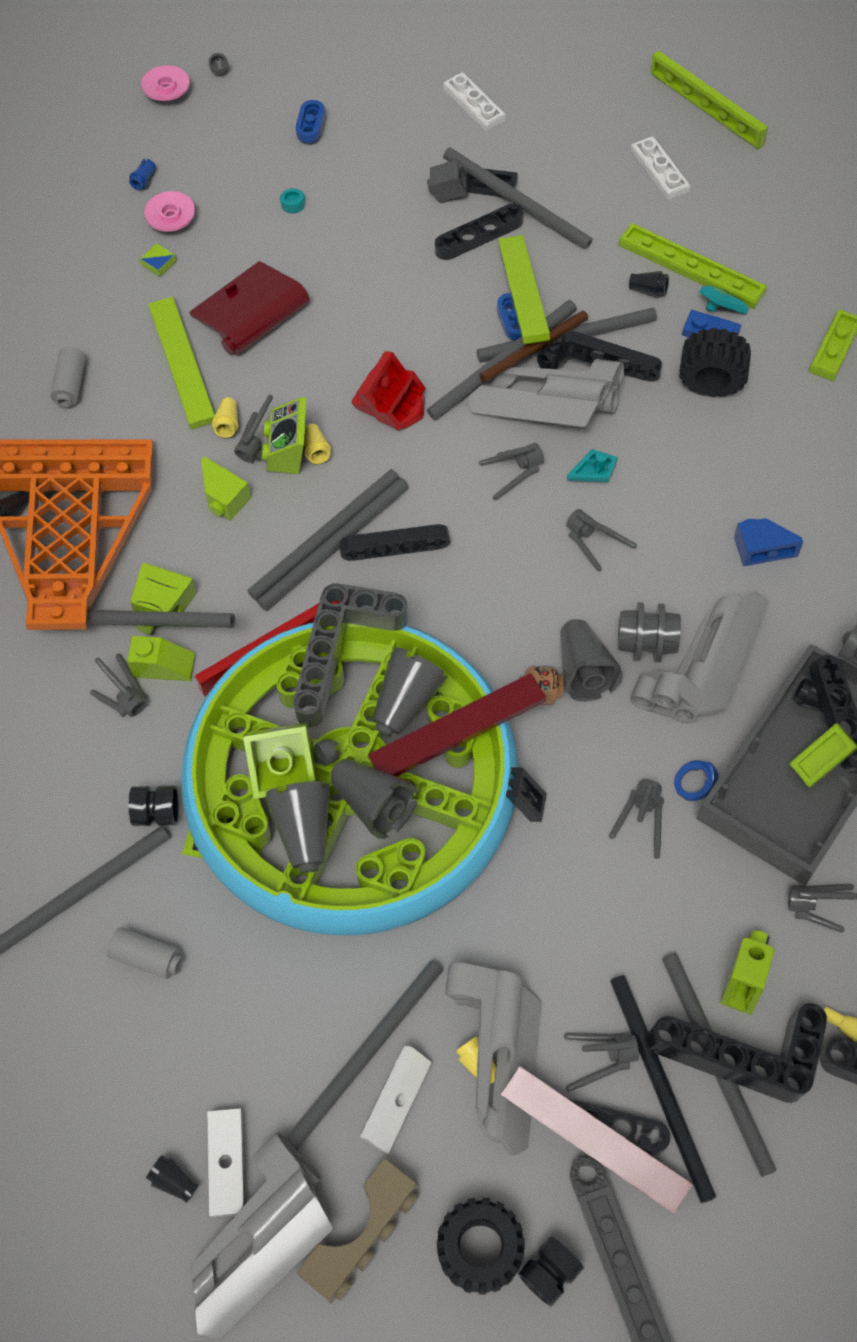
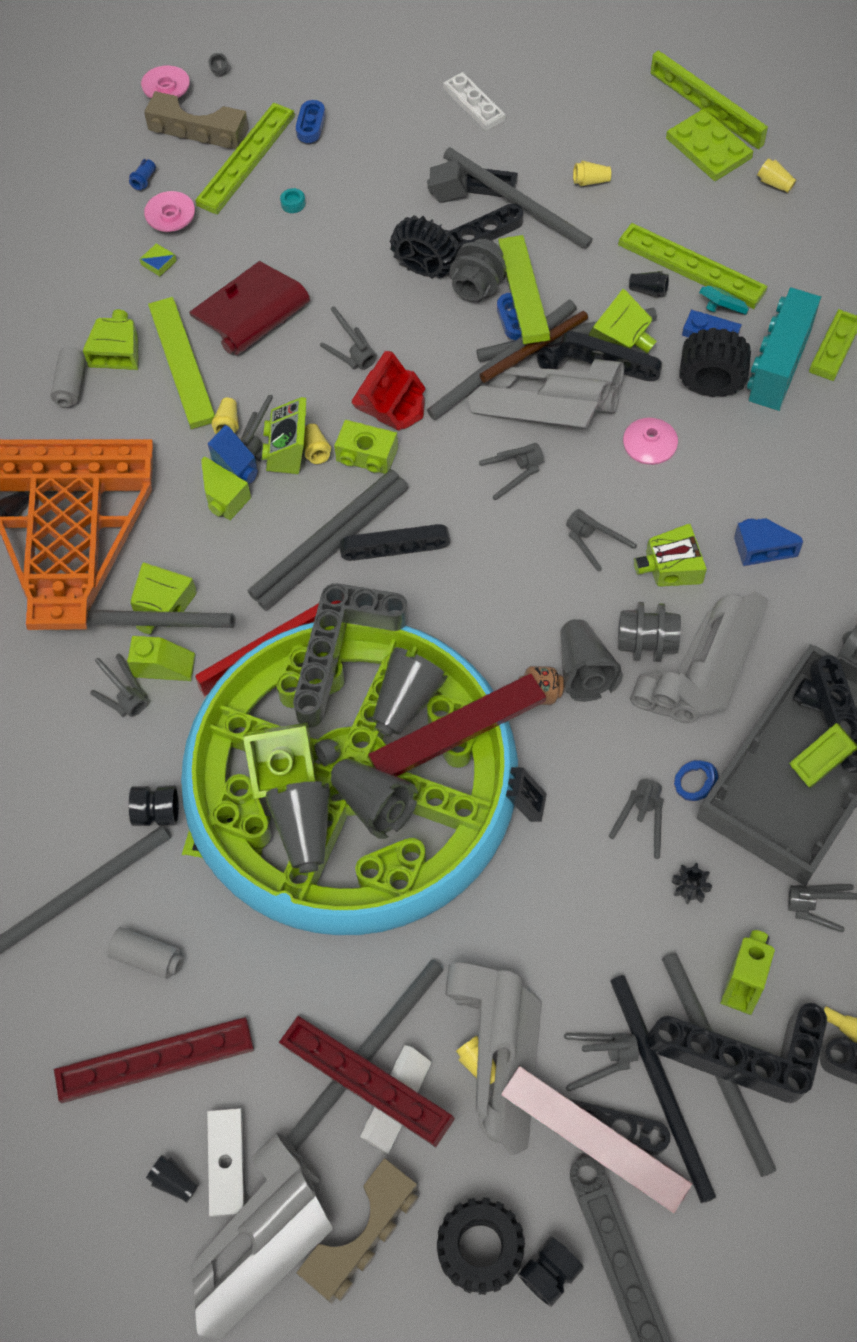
(113, 343): none -> lime torso
(153, 1060): none -> dark red tile
(222, 128): none -> dark tan arch
(233, 455): none -> blue slope
(245, 158): none -> lime tile
(361, 352): none -> dark grey plant
(367, 1081): none -> dark red tile
(380, 447): none -> lime brick
(423, 246): none -> black gear
(477, 269): none -> dark grey piece
(589, 173): none -> light yellow cone
(594, 467): teal piece -> none
(624, 324): none -> lime torso
(650, 449): none -> bright pink dish
(660, 168): white tile -> none
(673, 558): none -> lime torso
(689, 891): none -> black gear
(709, 144): none -> lime plate
(776, 175): none -> light yellow cone
(782, 348): none -> teal brick

